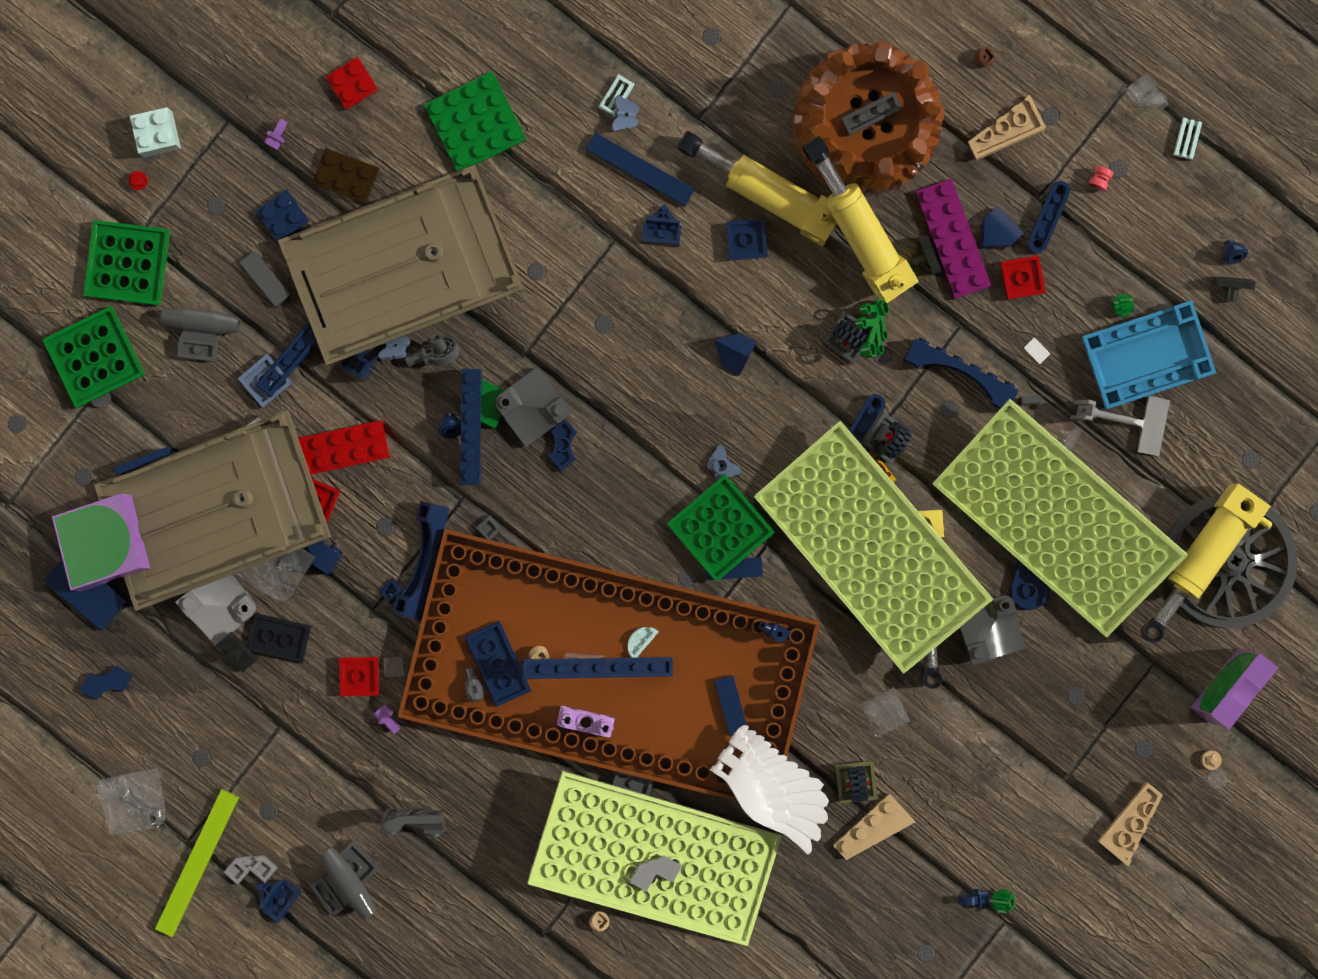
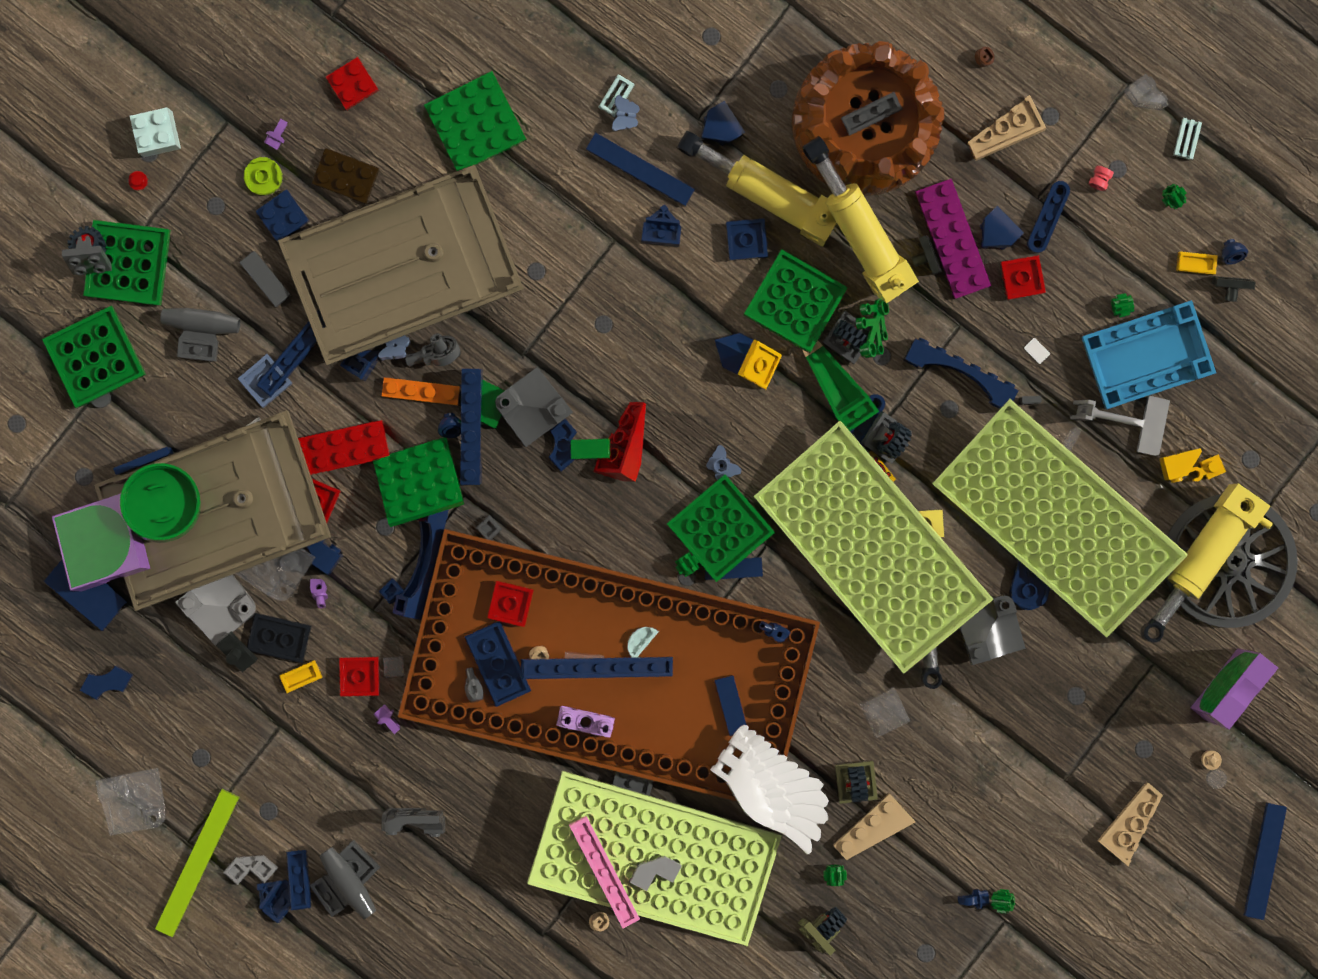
(86, 252): none -> dark grey plate
(160, 502): none -> green piece
(263, 176): none -> lime tile
(298, 880): none -> dark blue tile
(300, 676): none -> yellow tile
(319, 595): none -> medium lavender piece
(418, 482): none -> green plate
(421, 391): none -> orange plate
(510, 603): none -> red plate
(590, 449): none -> green tile
(604, 872): none -> bright pink plate
(625, 446): none -> red wedge
(687, 564): none -> green gear
(721, 125): none -> dark blue slope
(759, 364): none -> yellow tile
(795, 301): none -> green plate
(823, 929): none -> plate
(835, 875): none -> green gear
(843, 394): none -> green plate
(1174, 196): none -> green gear
(1179, 464): none -> yellow slope
(1197, 263): none -> yellow tile
(1209, 467): none -> yellow plate
(1265, 861): none -> dark blue tile

